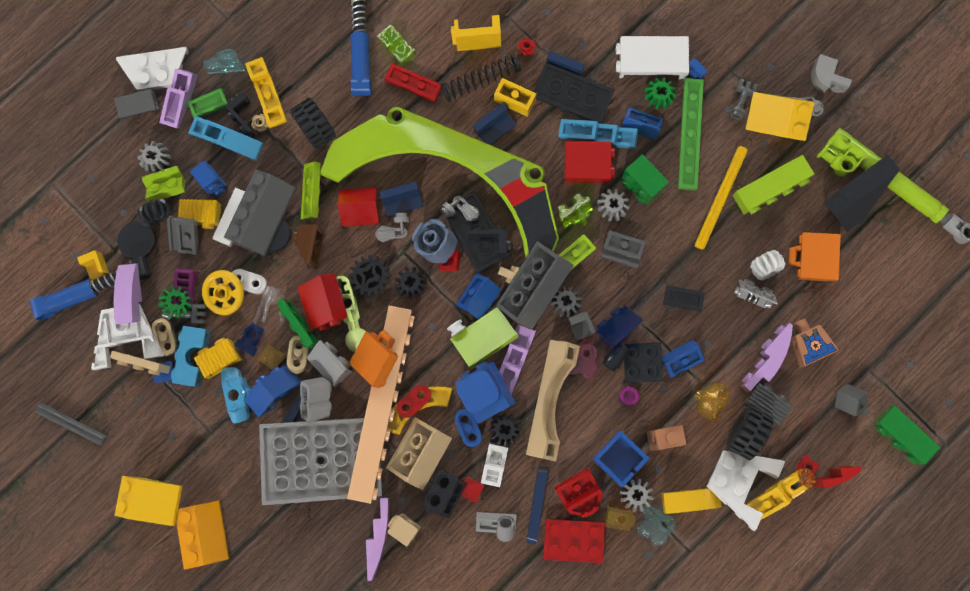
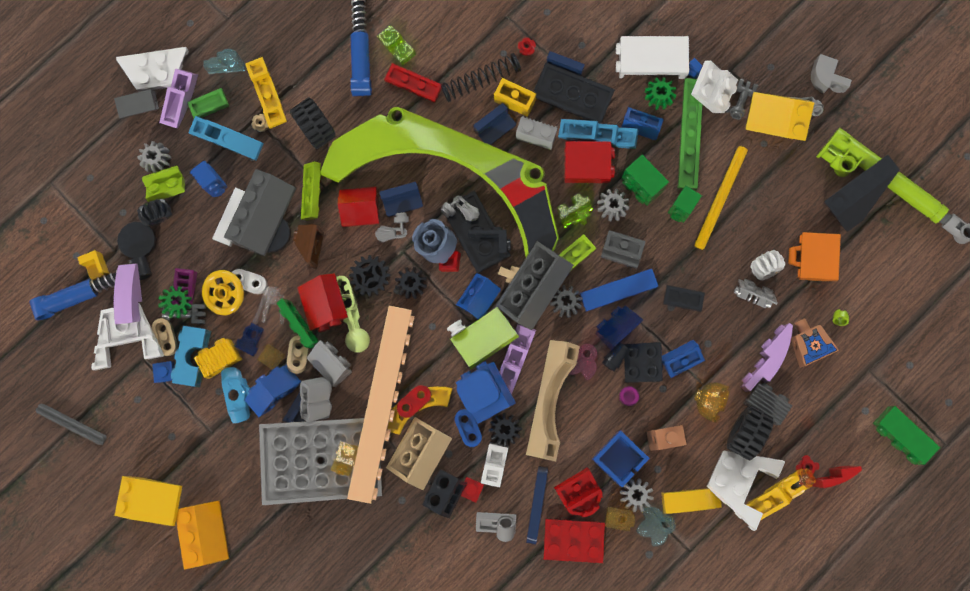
(139, 363): tan plate -> none
(183, 235): dark grey plate -> none
(204, 211): yellow brick -> none
(235, 106): black bracket -> none
(344, 459): none -> clear yellow bracket
(374, 358): orange piece -> none
(376, 545): lavender slope -> none
(403, 529): tan brick -> none
(477, 37): yellow panel -> none
(536, 133): none -> light grey brick
(581, 326): dark grey panel -> none
(619, 290): none -> blue tile
(684, 204): none -> green brick
(714, 87): none -> white plate
(773, 184): lime brick -> none
(840, 318): none -> lime hinge
(851, 400): dark grey panel -> none

